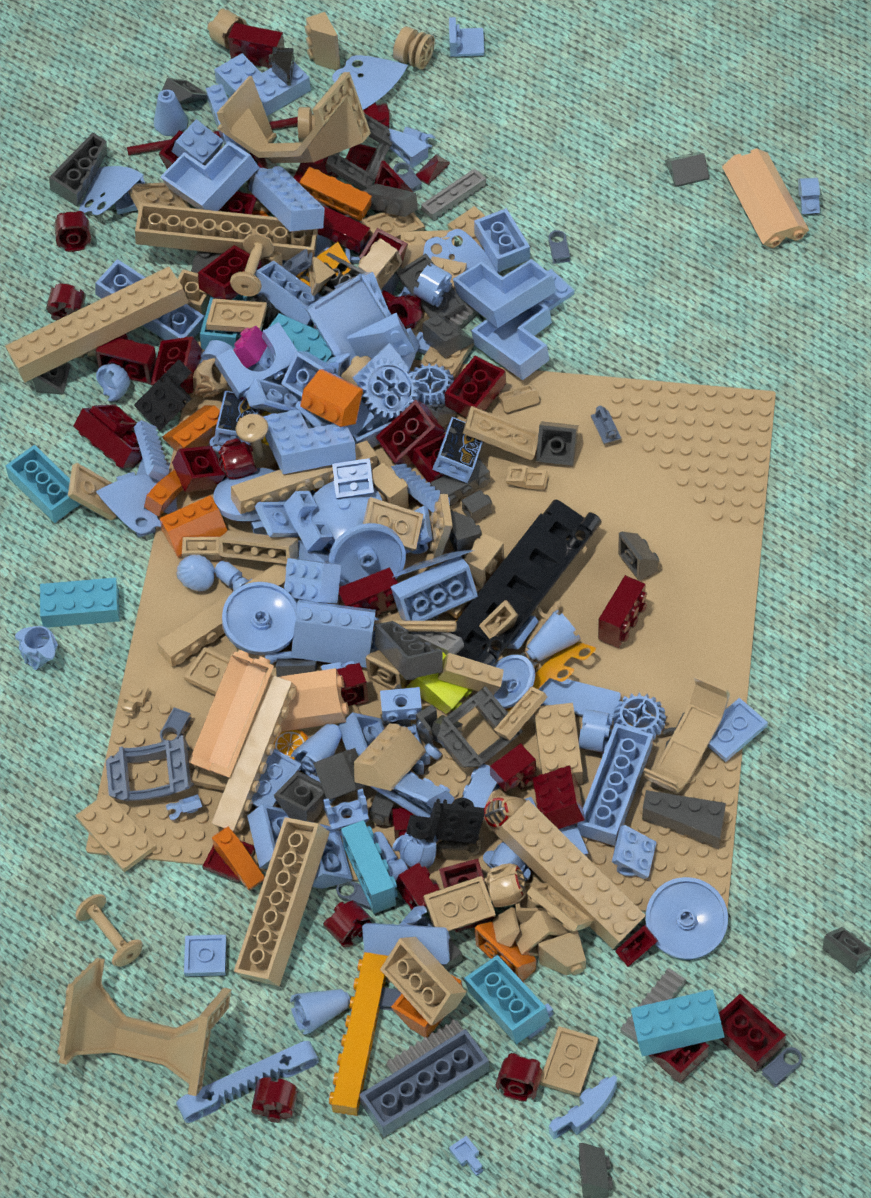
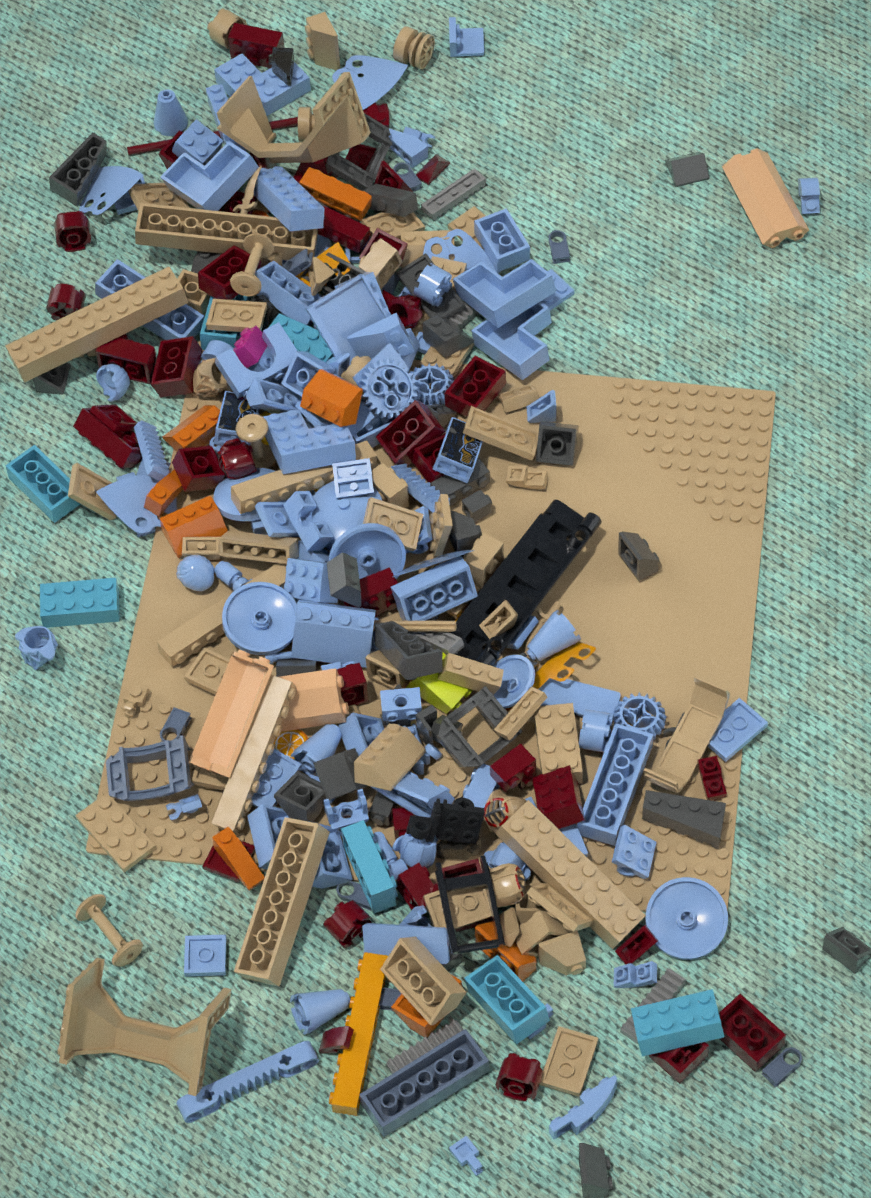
(165, 396): black plate -> none
(184, 90): dark grey slope -> none
(249, 191): none -> tan piece
(274, 1099): dark red brick -> none
(336, 1039): none -> dark red slope
(344, 579): none -> dark grey slope
(466, 882): none -> black piece
(543, 409): none -> light blue slope
(605, 425): sand blue hinge -> none
(622, 611): dark red brick -> none
(635, 976): none -> light blue slope
(712, 778): none -> dark red slope

